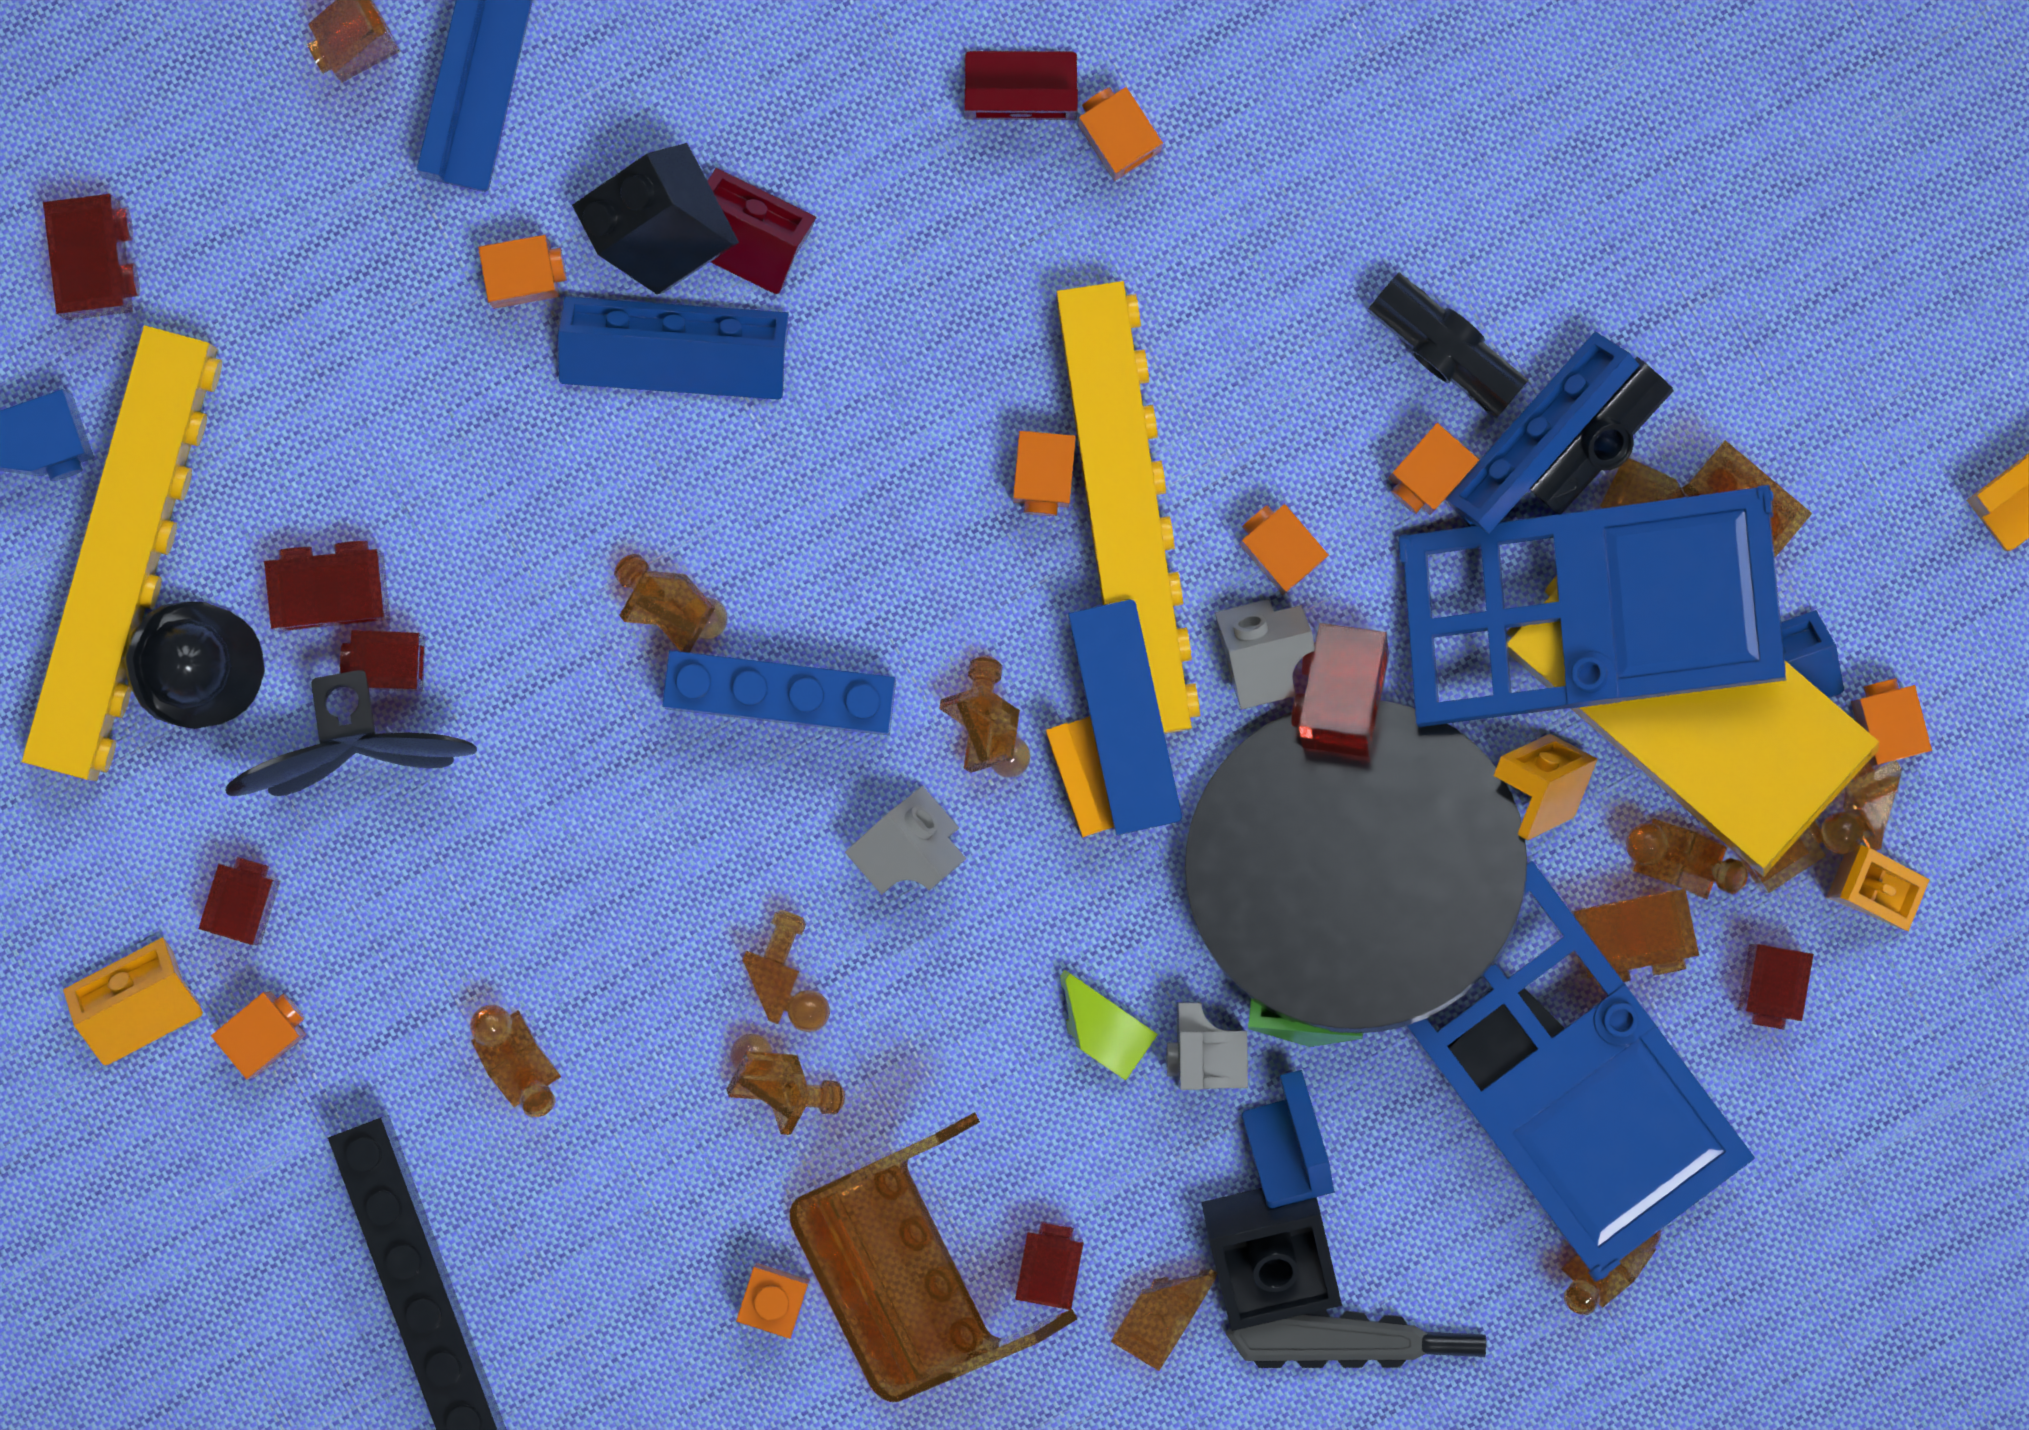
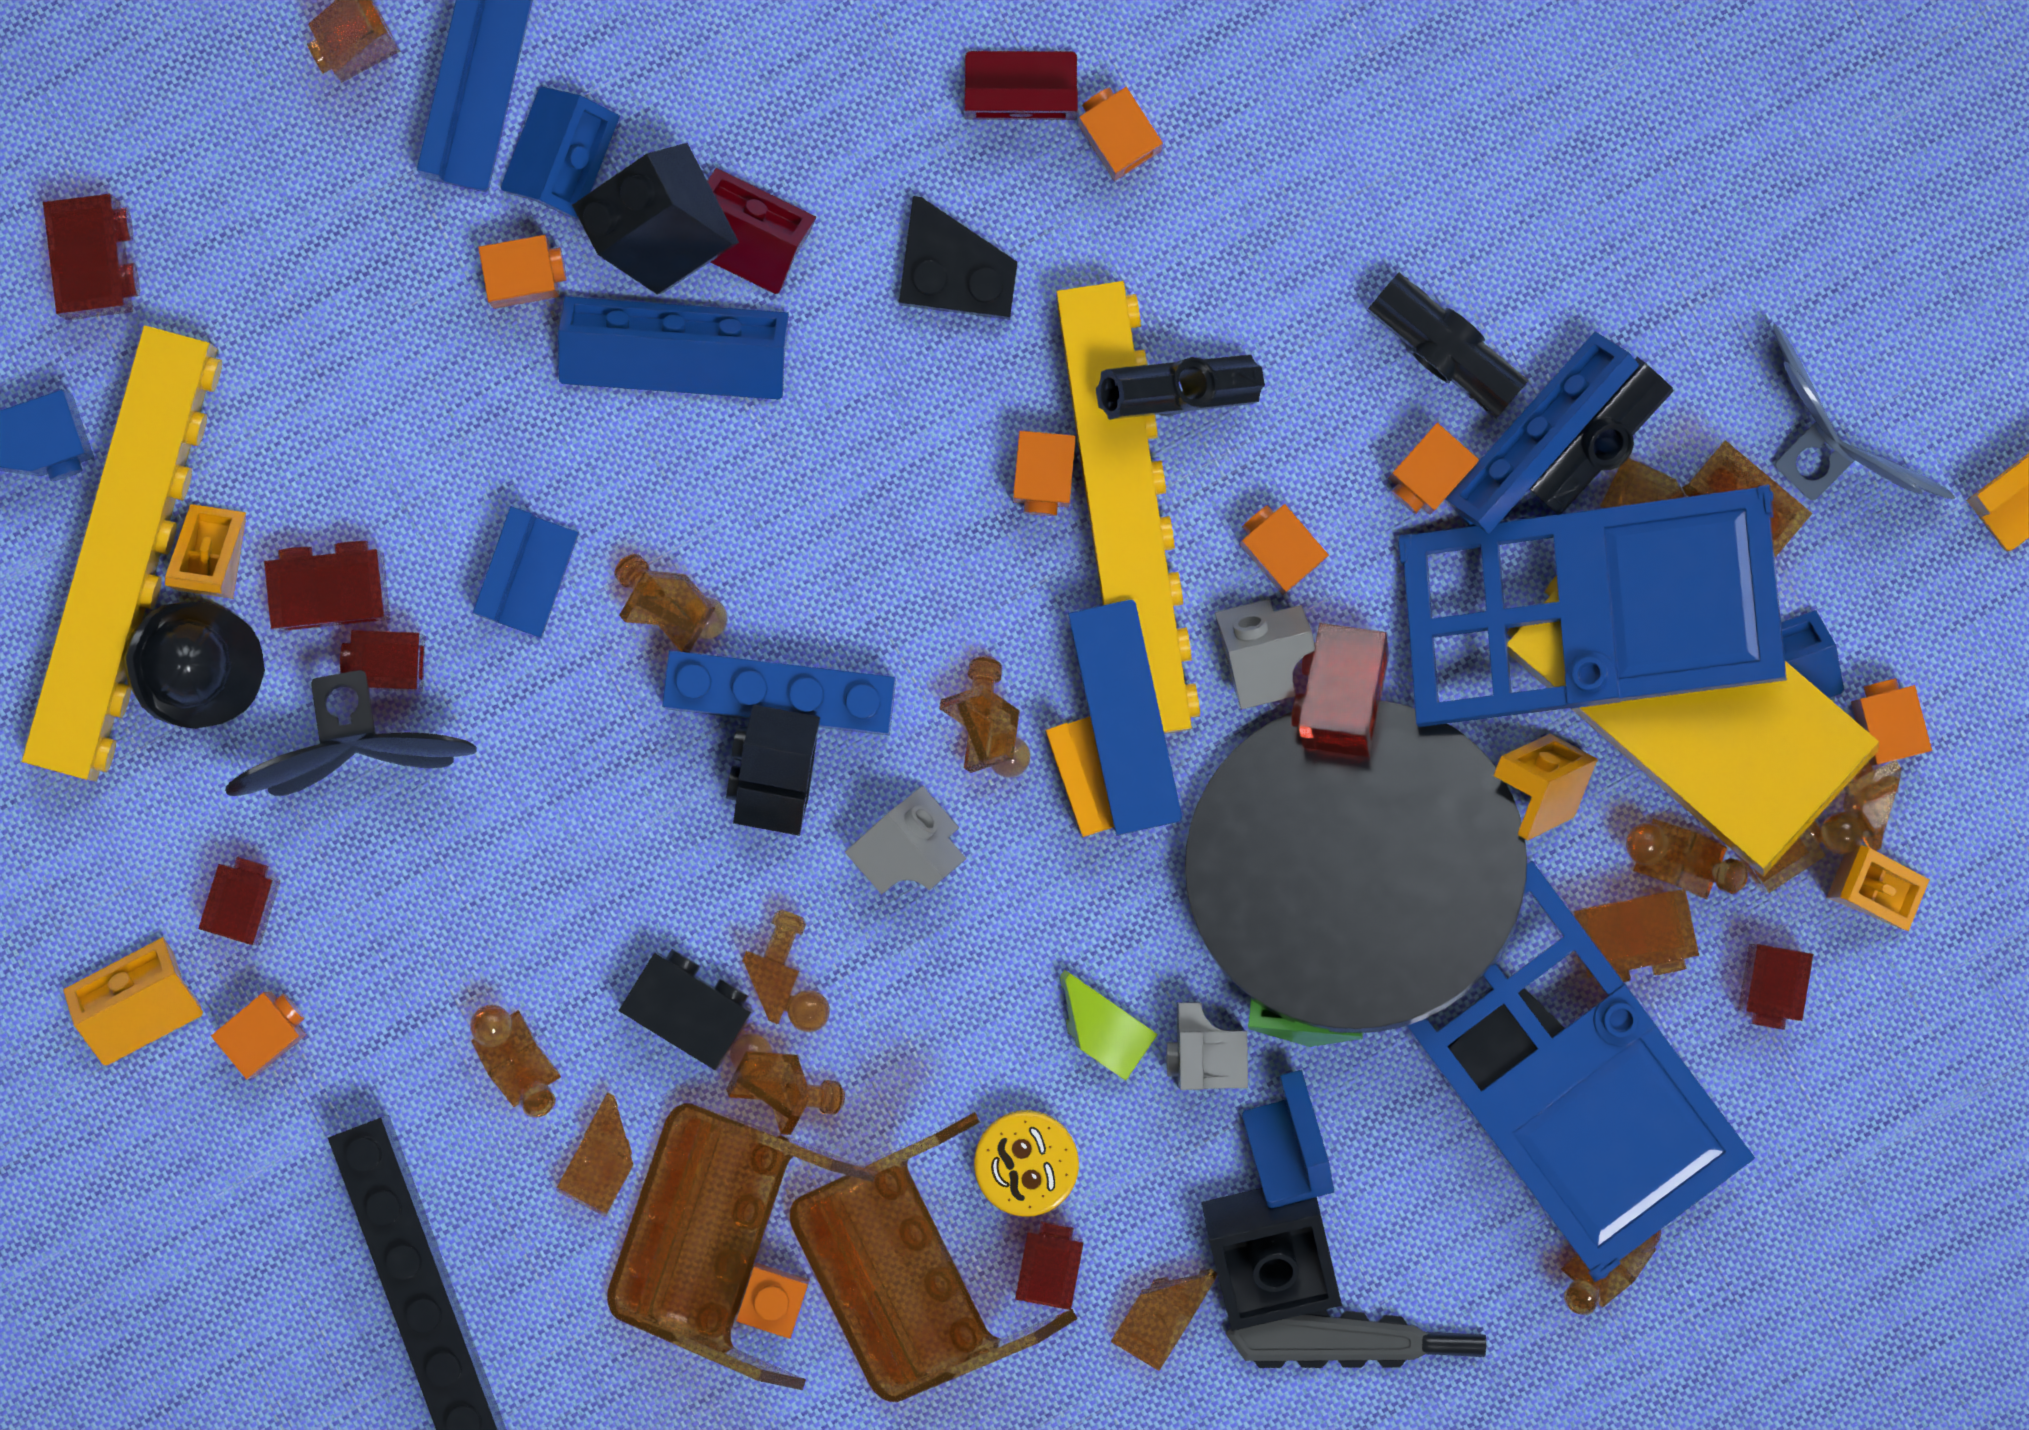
(207, 552): none -> light orange slope
(525, 572): none -> blue panel
(560, 150): none -> blue panel
(600, 1161): none -> clear orange slope
(687, 1009): none -> black piece
(702, 1232): none -> clear orange windscreen
(774, 769): none -> black piece
(954, 267): none -> black wing
(1026, 1163): none -> yellow head
(1156, 387): none -> black piece
(1844, 454): none -> sand blue piece

